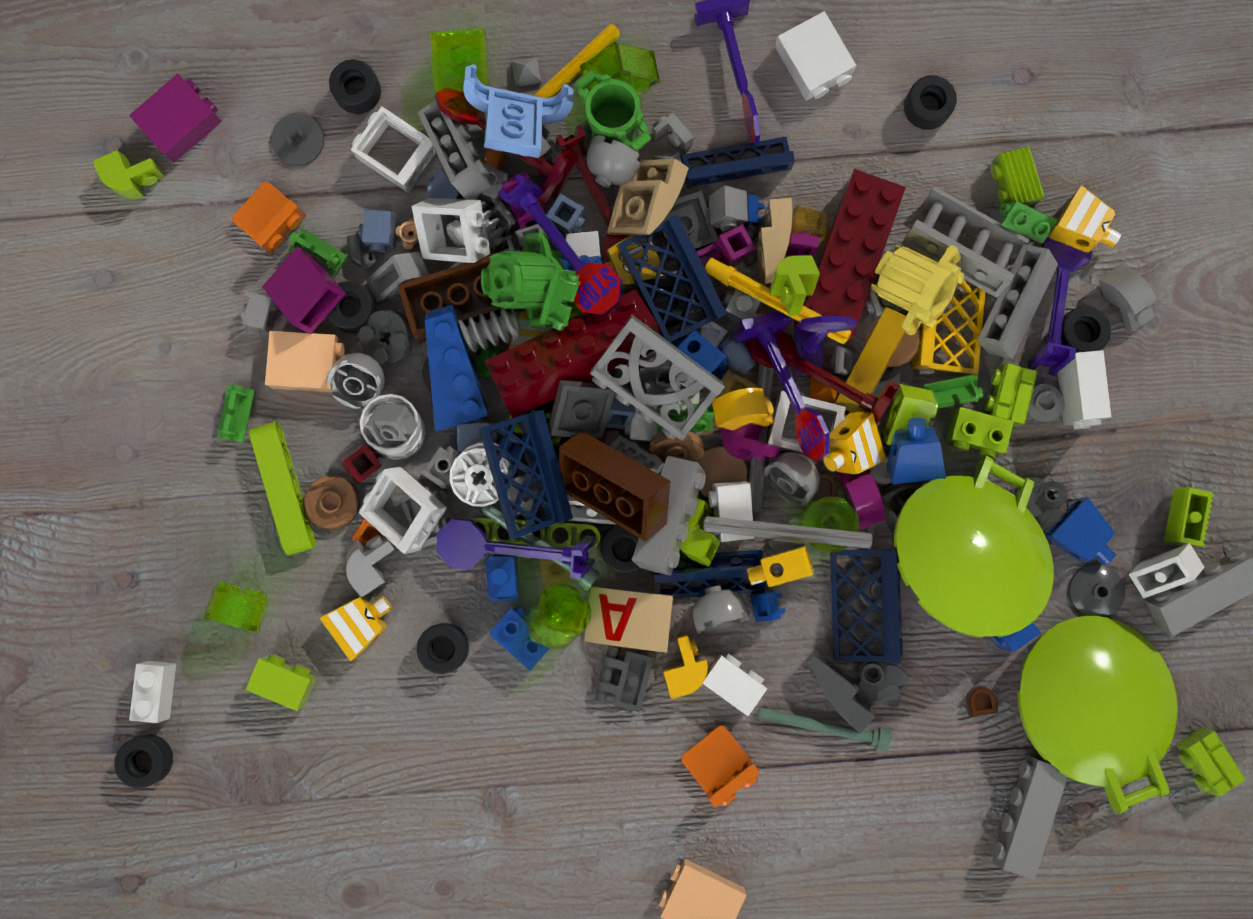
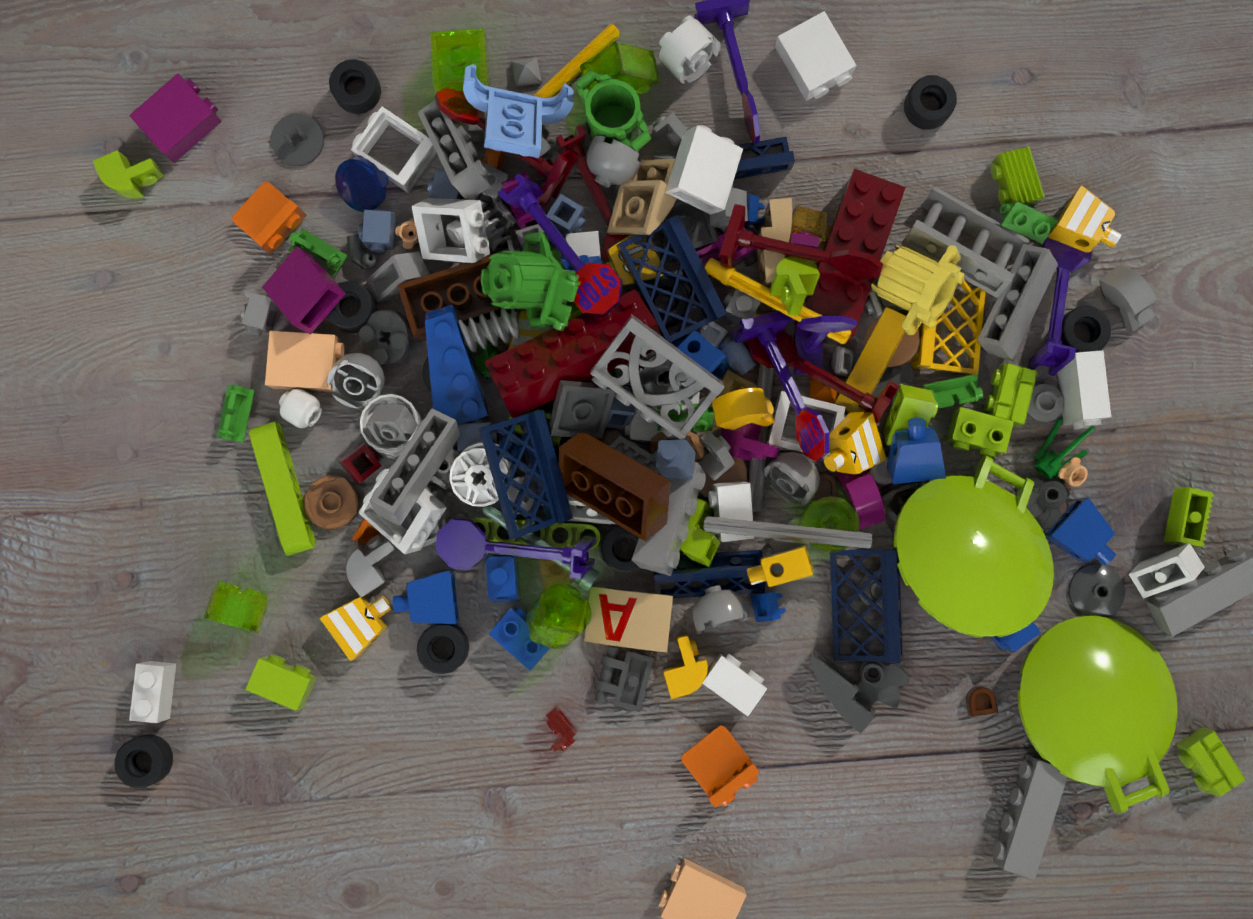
(300, 408): none -> white head
(361, 183): none -> clear blue tile
(415, 467): none -> light grey brick
(430, 599): none -> blue torso
(560, 724): none -> clear red bracket
(675, 459): none -> sand blue brick
(688, 50): none -> white brick
(704, 169): none -> white brick
(718, 458): none -> light grey bracket
(848, 261): none -> dark red piece
(879, 738): sand green piece -> none
(1050, 463): none -> green plant
(1073, 473): none -> light nougat plate

